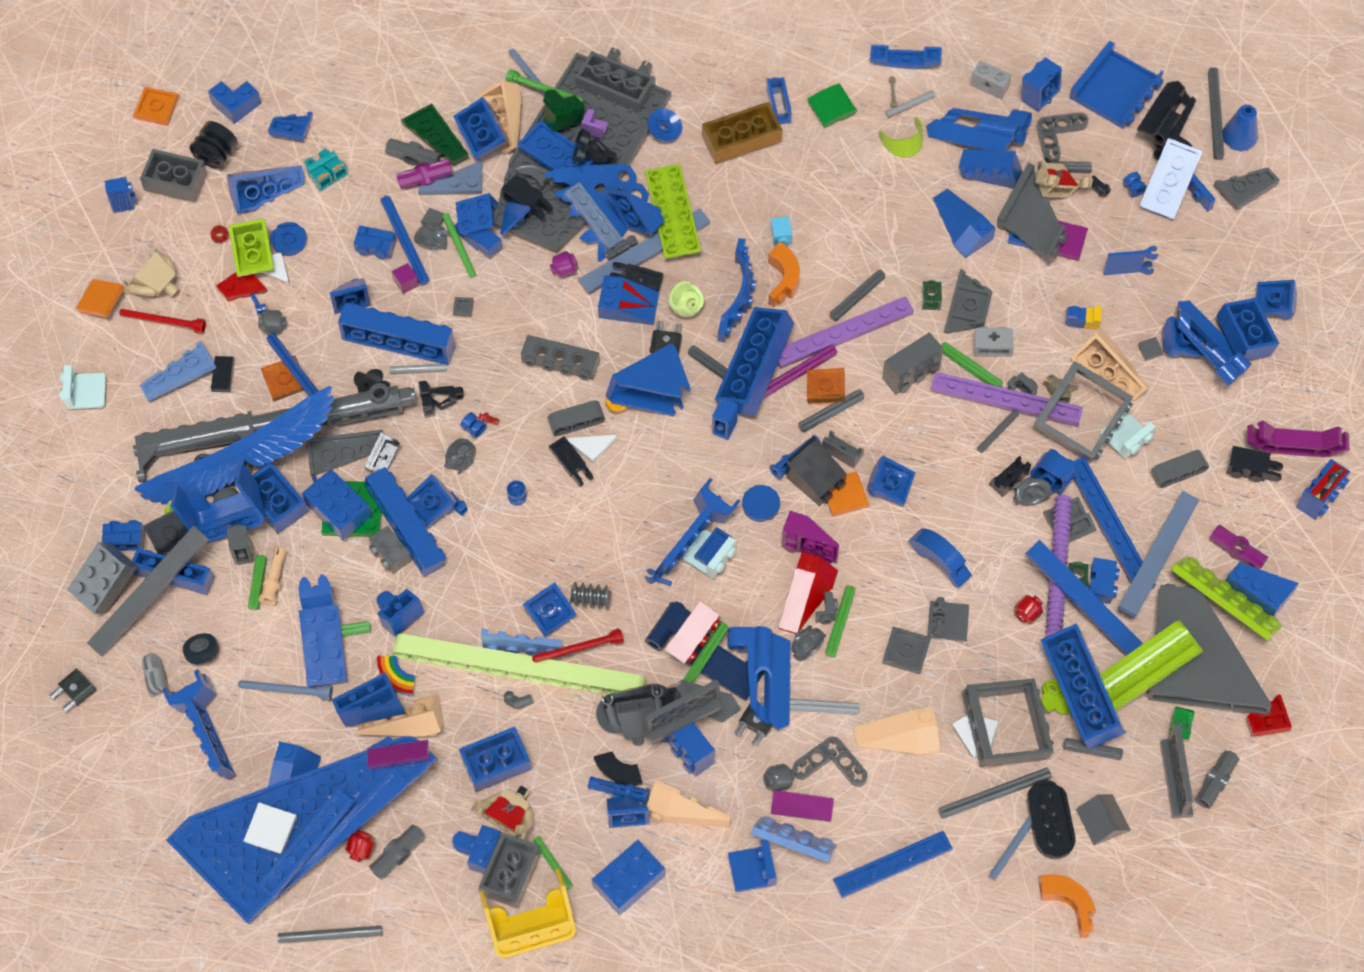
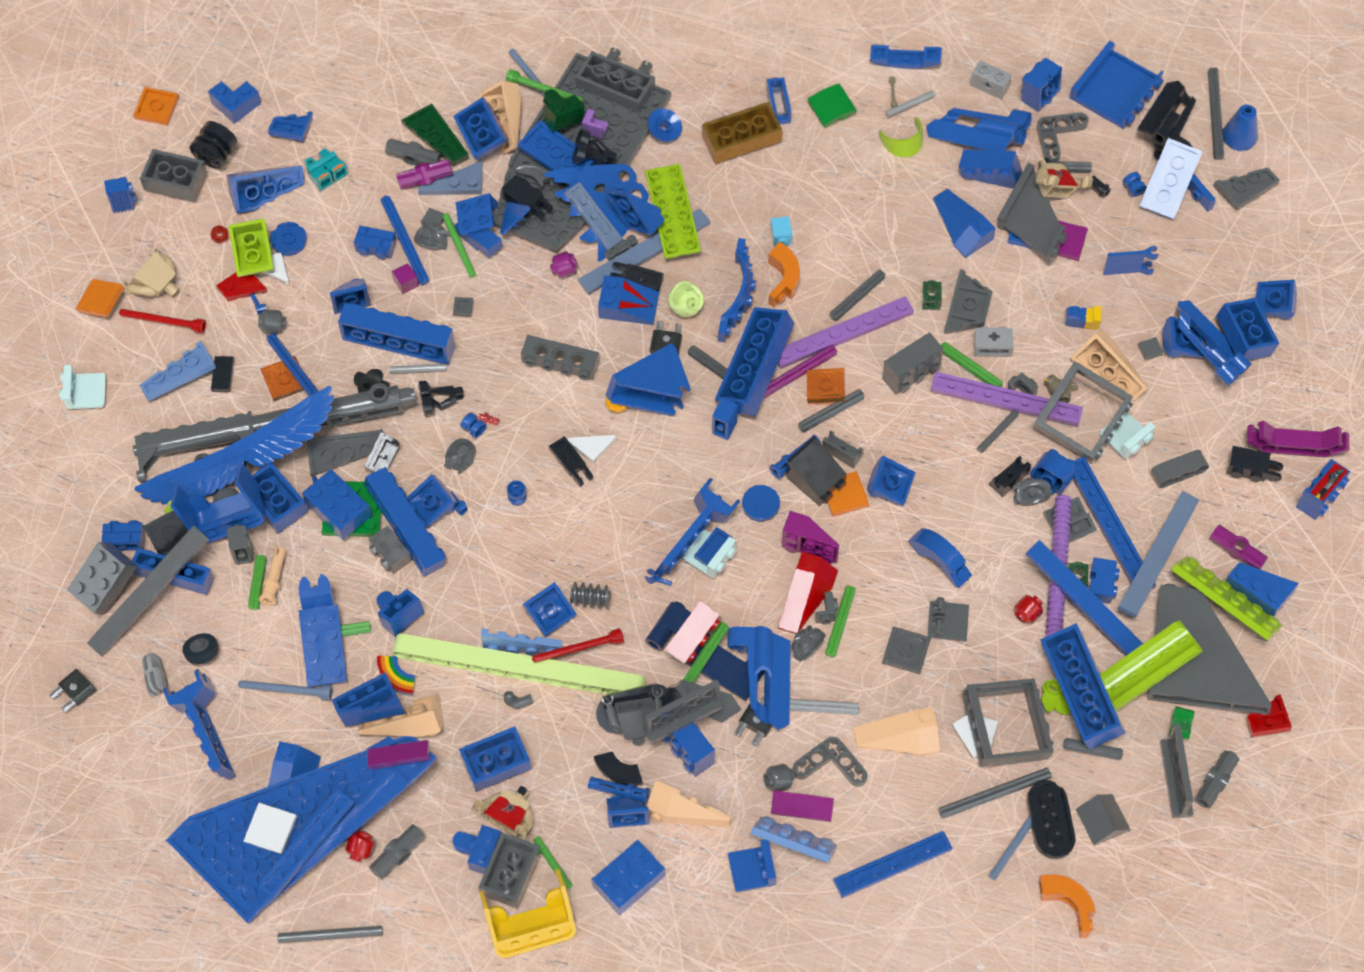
(576, 418): dark grey beam -> none

